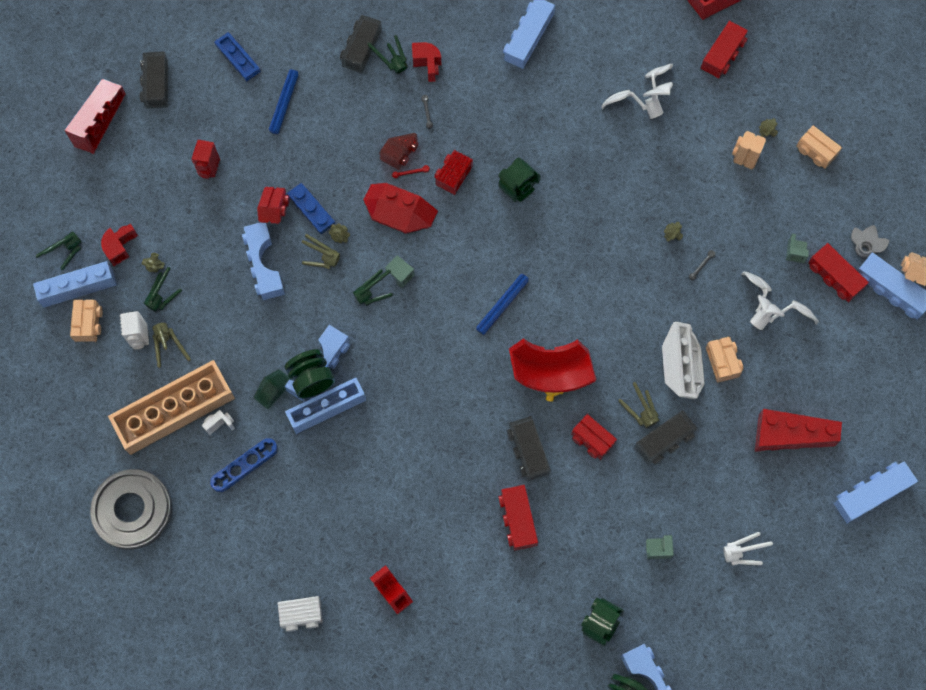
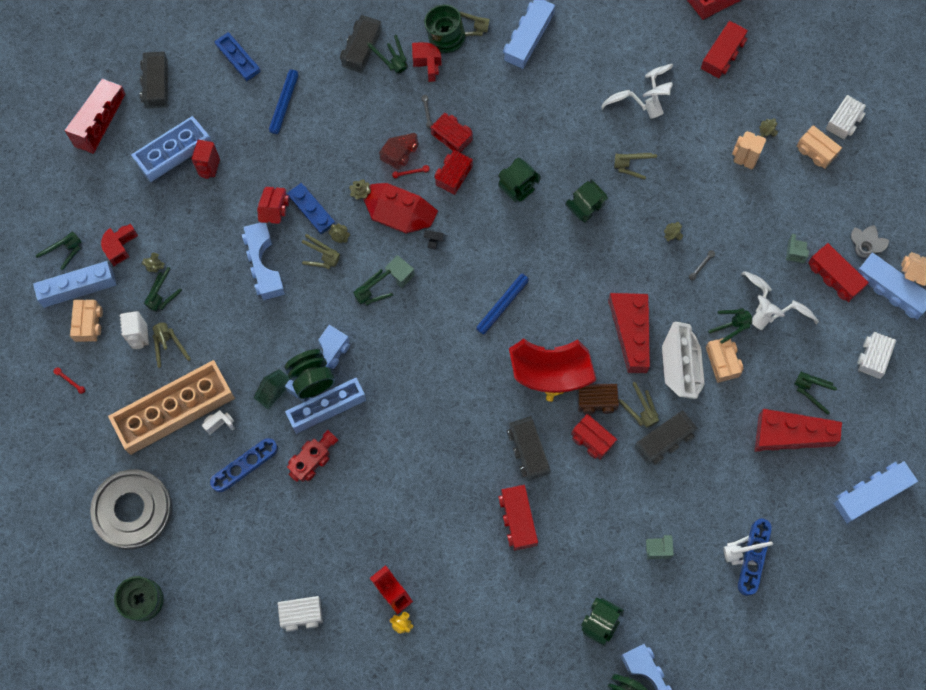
(57, 371): none -> red hinge
(128, 592): none -> dark green wheel
(170, 149): none -> light blue brick
(311, 461): none -> red brick
(360, 189): none -> olive plant
(401, 623): none -> yellow plant
(433, 238): none -> black tile
(445, 28): none -> dark green wheel
(452, 133): none -> red brick
(480, 24): none -> olive plant
(586, 200): none -> dark green brick
(598, 398): none -> reddish brown brick
(623, 161): none -> olive plant
(631, 320): none -> red wedge
(741, 319): none -> dark green plant
(758, 558): none -> blue beam
(805, 381): none -> dark green plant
(845, 117): none -> white brick
(876, 355): none -> white brick

